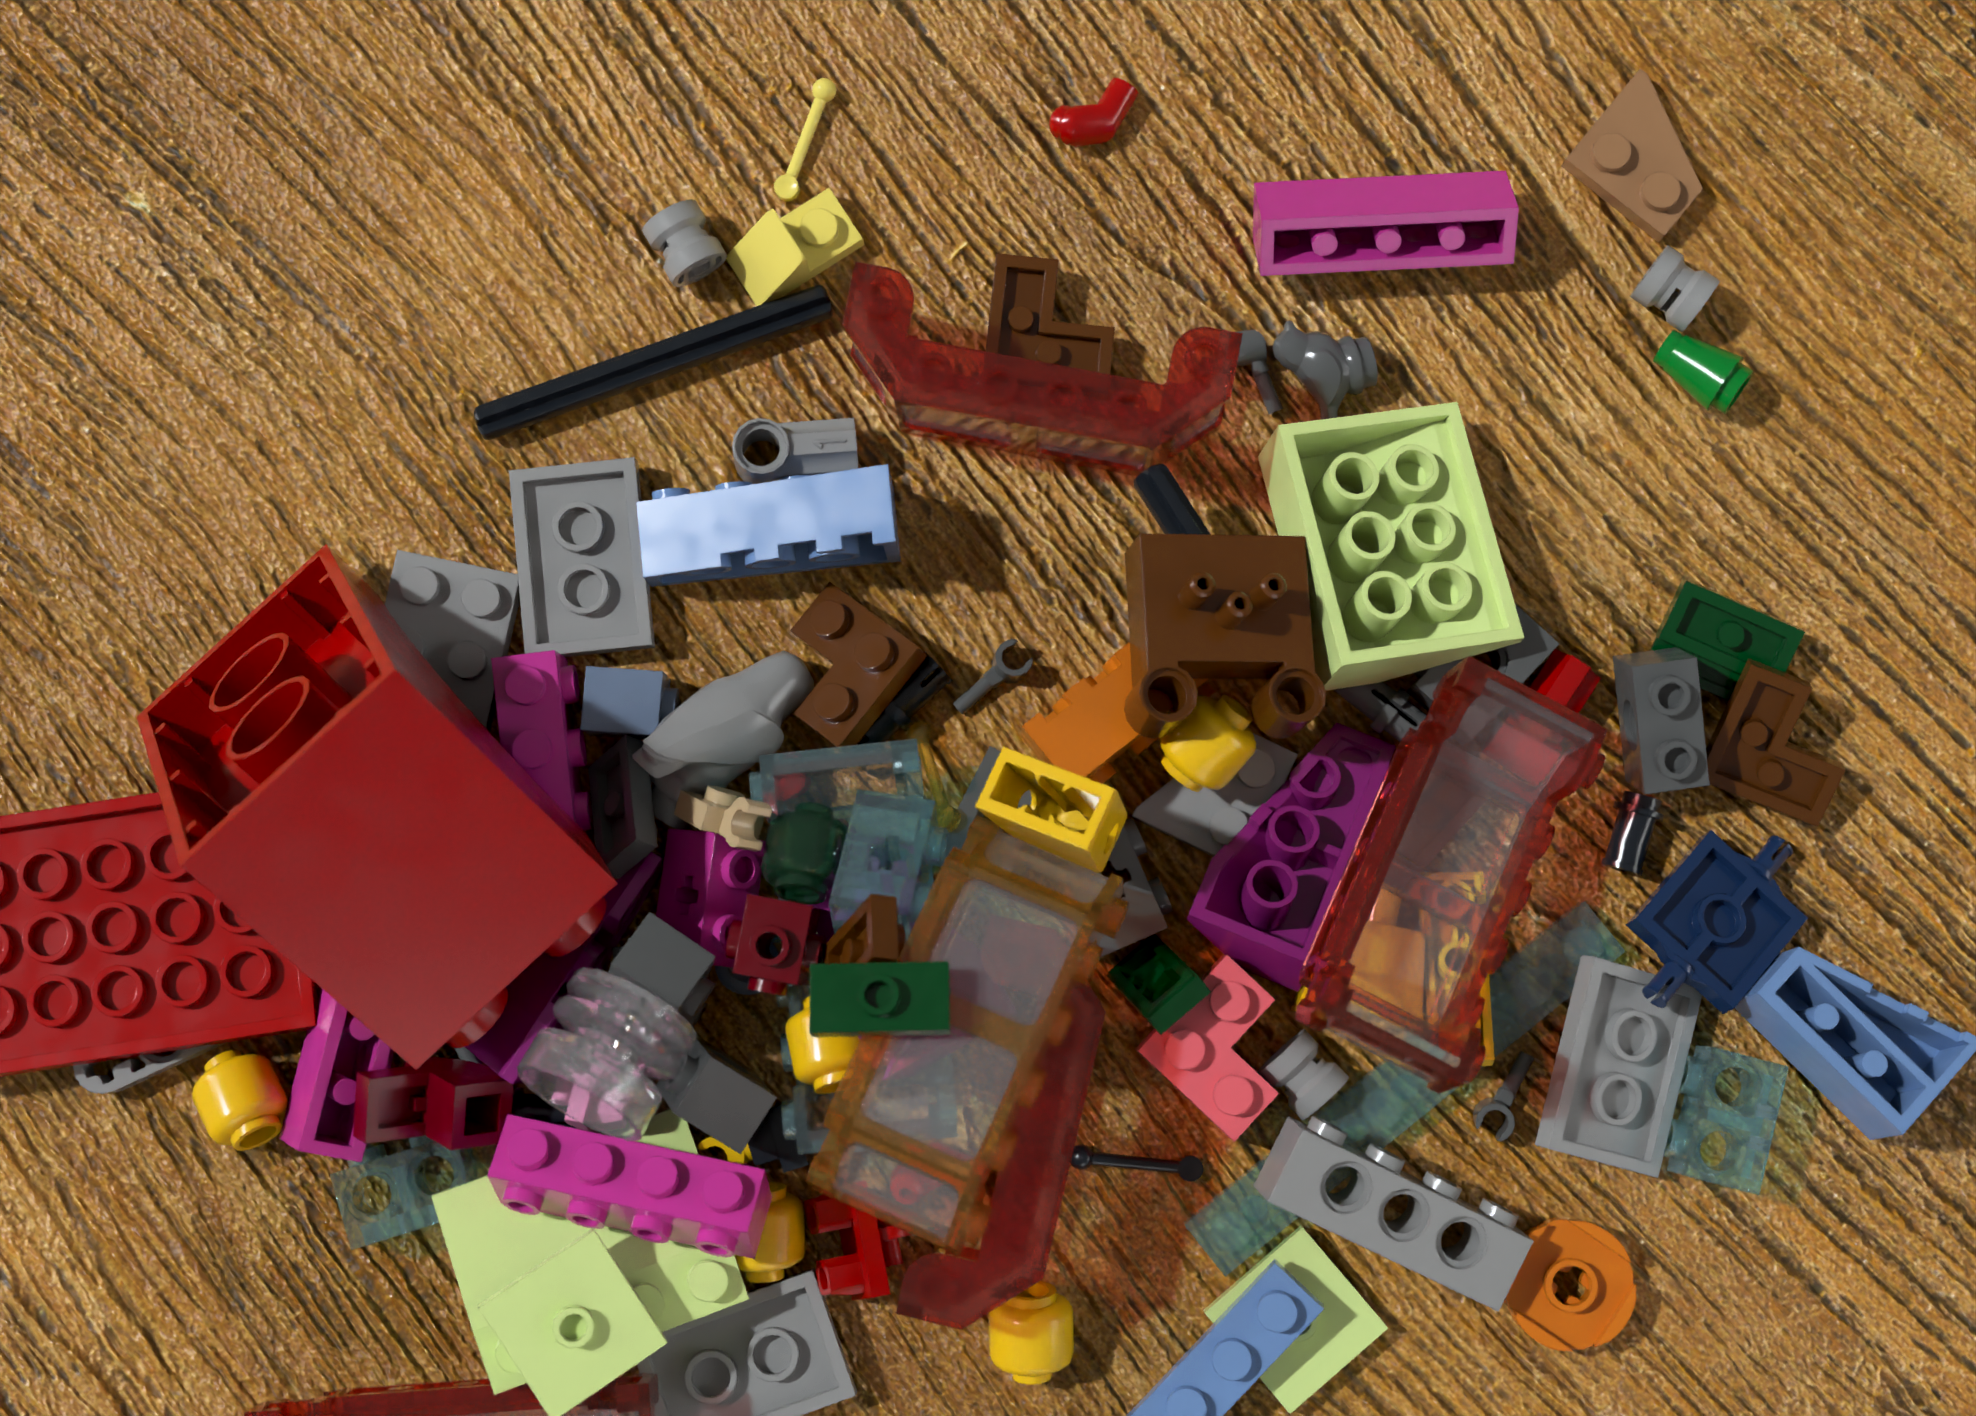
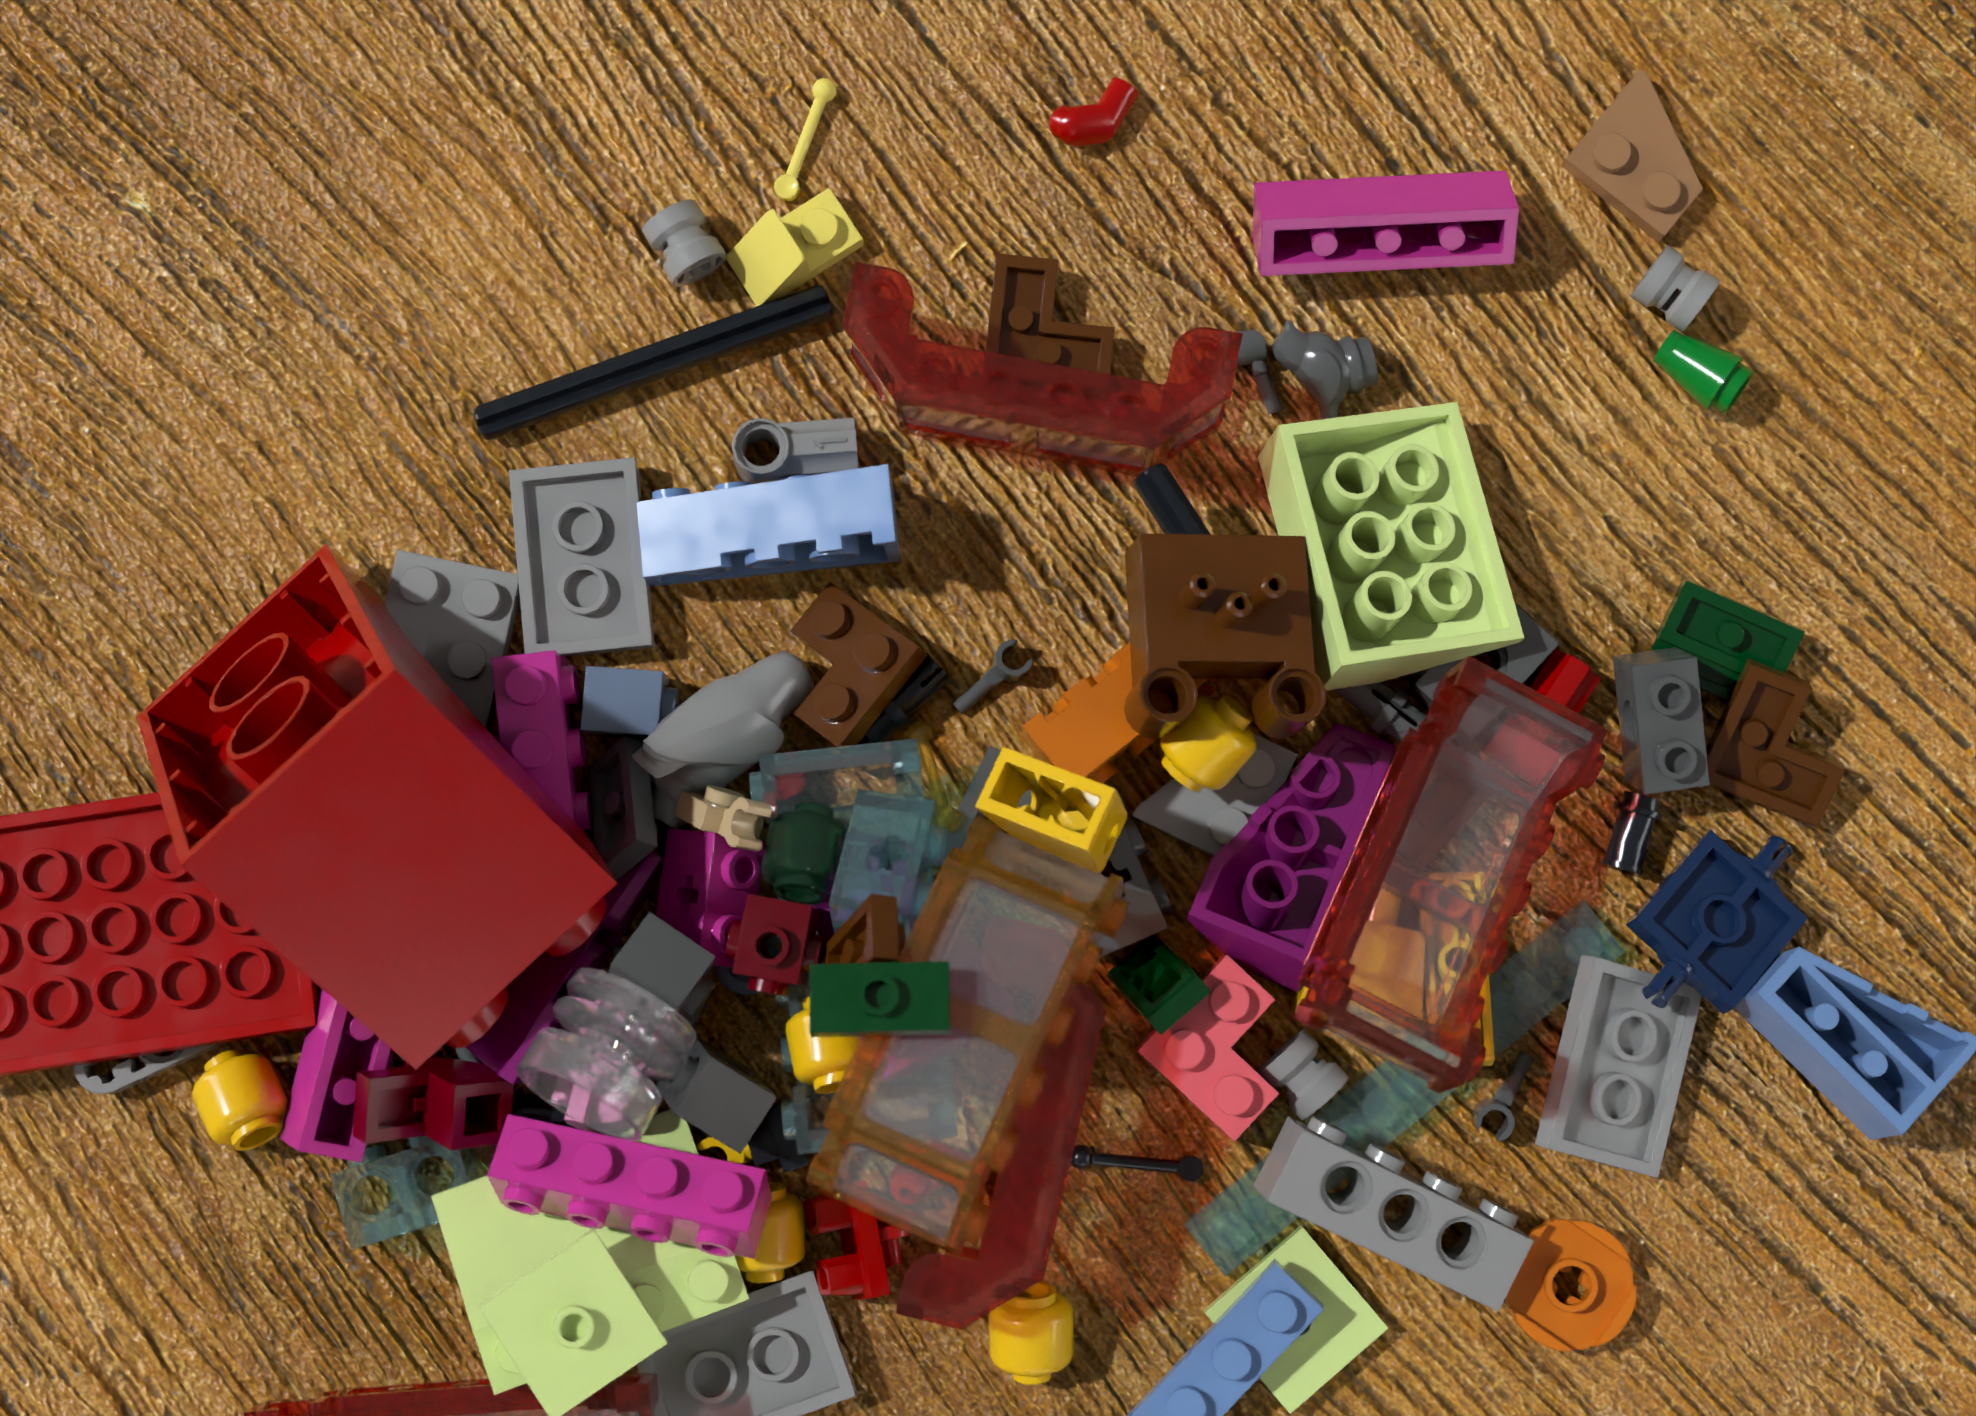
(1744, 1123): clear light blue brick -> none

